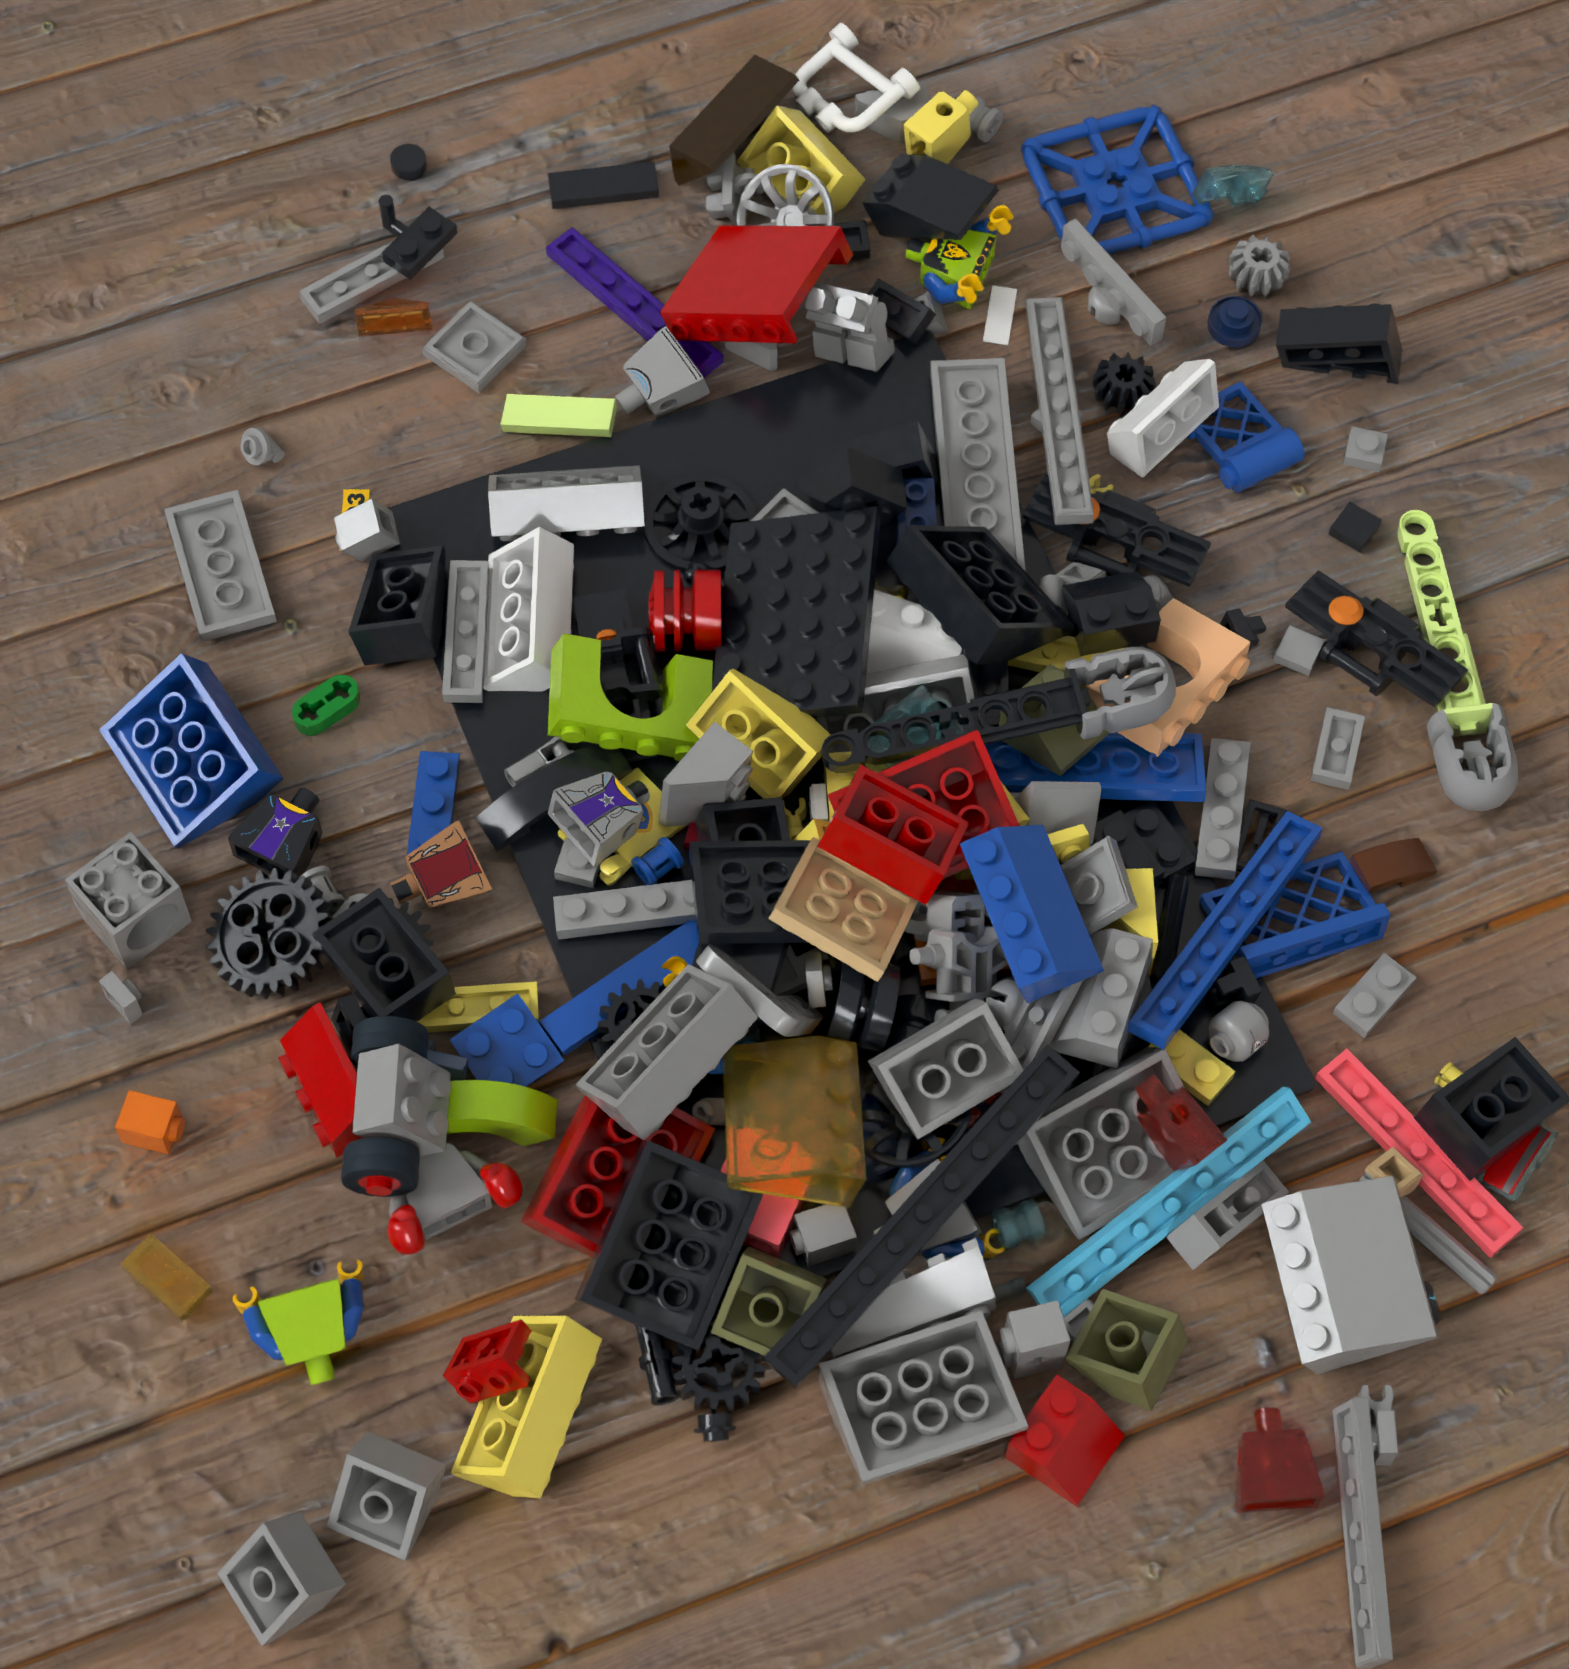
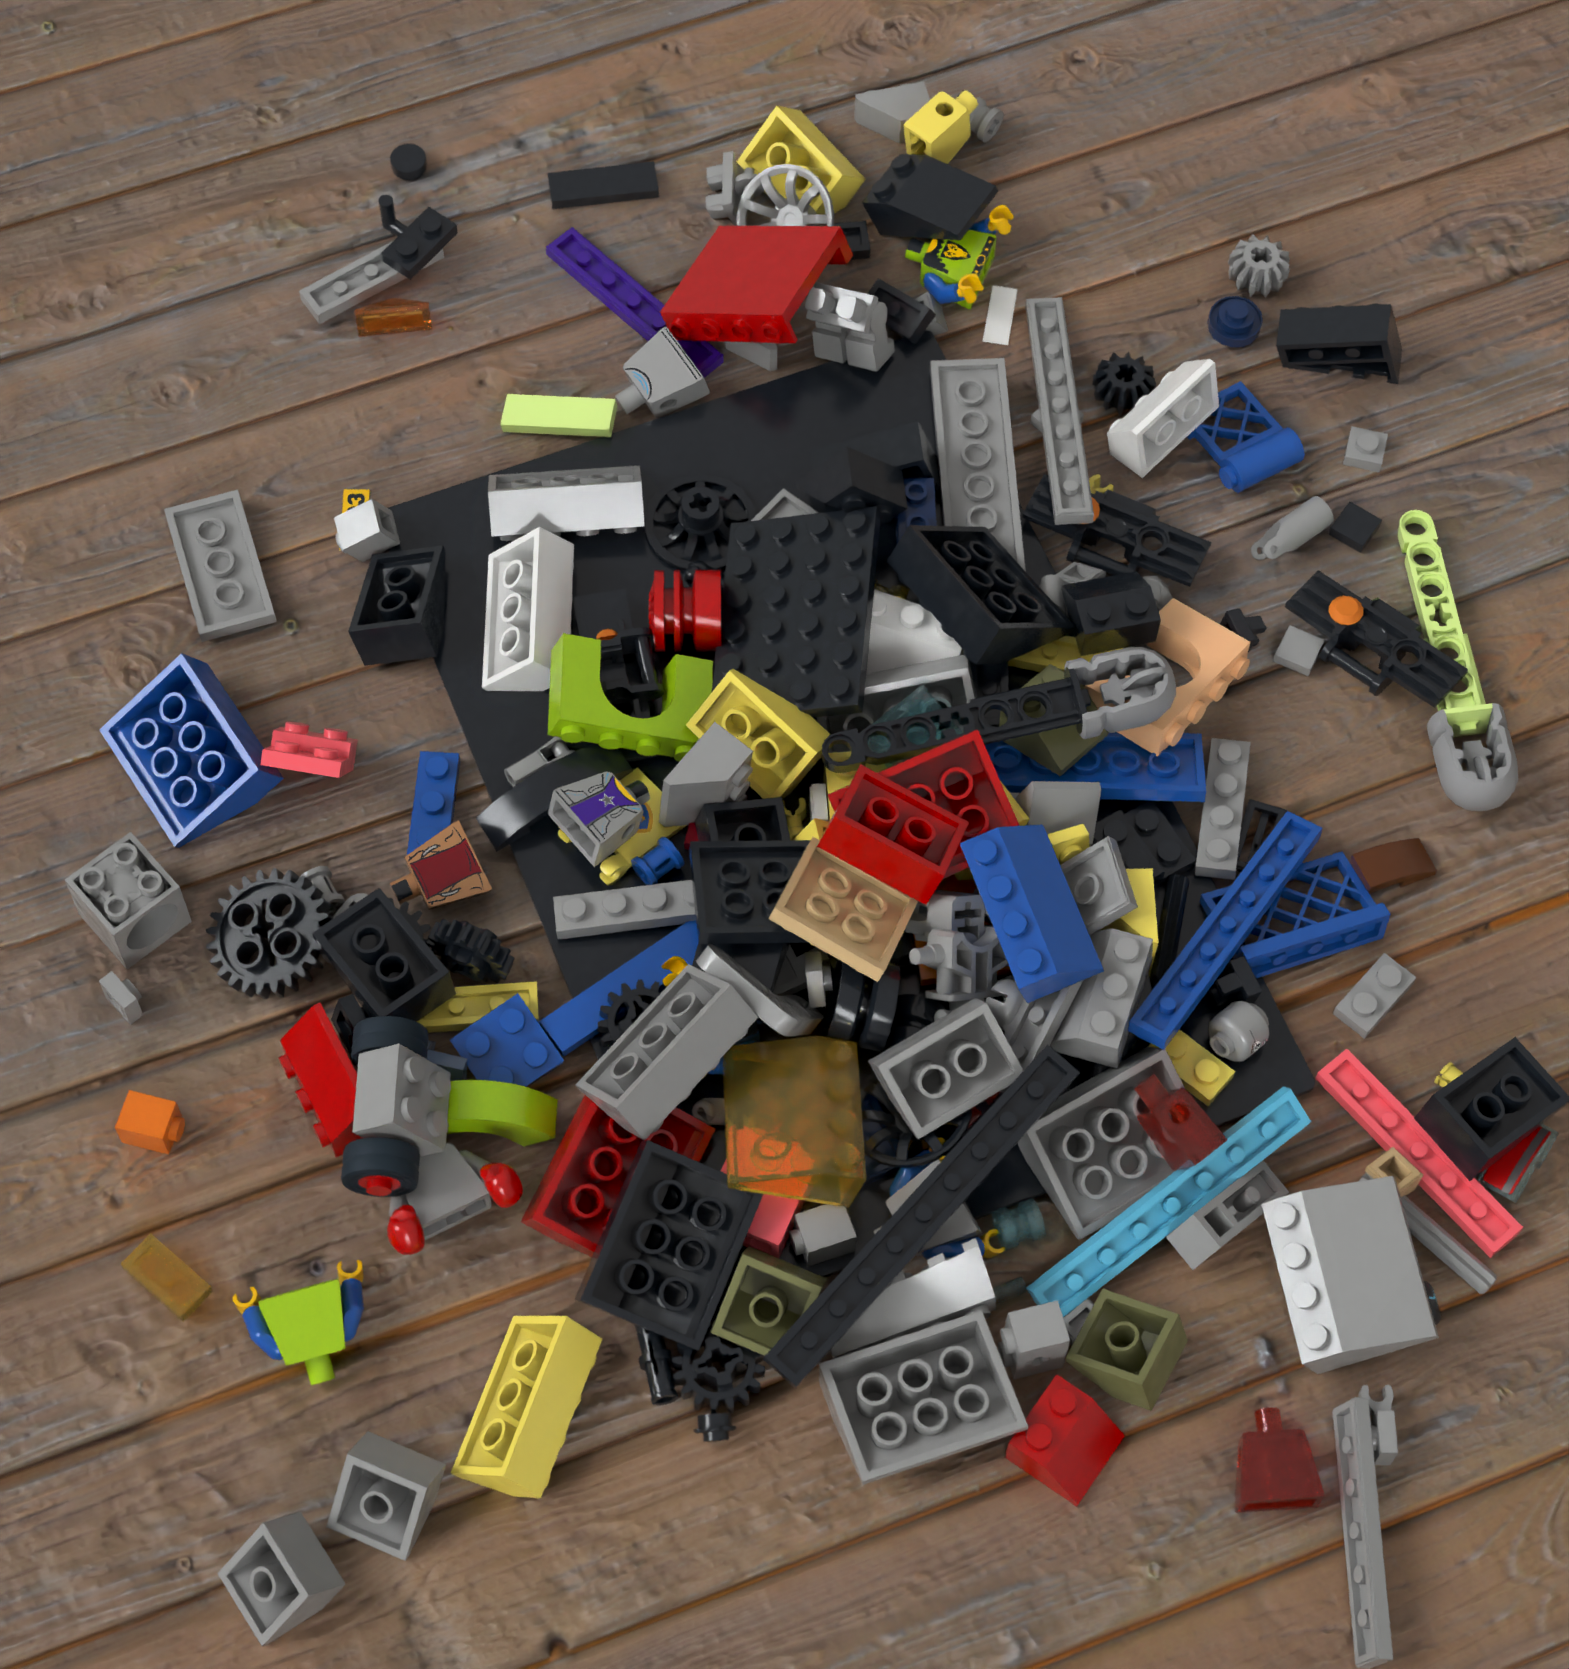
(260, 447): light grey plate -> none
(279, 834): torso -> none
(311, 752): none -> coral plate
(326, 705): green beam -> none
(466, 632): light grey plate -> none
(470, 951): none -> black gear
(474, 346): light grey tile -> none
(487, 1362): red bracket -> none
(574, 866): light grey plate -> none
(729, 119): dark brown slope -> none
(829, 115): white bar -> none
(1112, 289): light grey plate -> none
(1125, 164): blue plate -> none
(1235, 182): clear light blue slope -> none
(1294, 529): none -> light grey piece
(1337, 748): light grey plate -> none

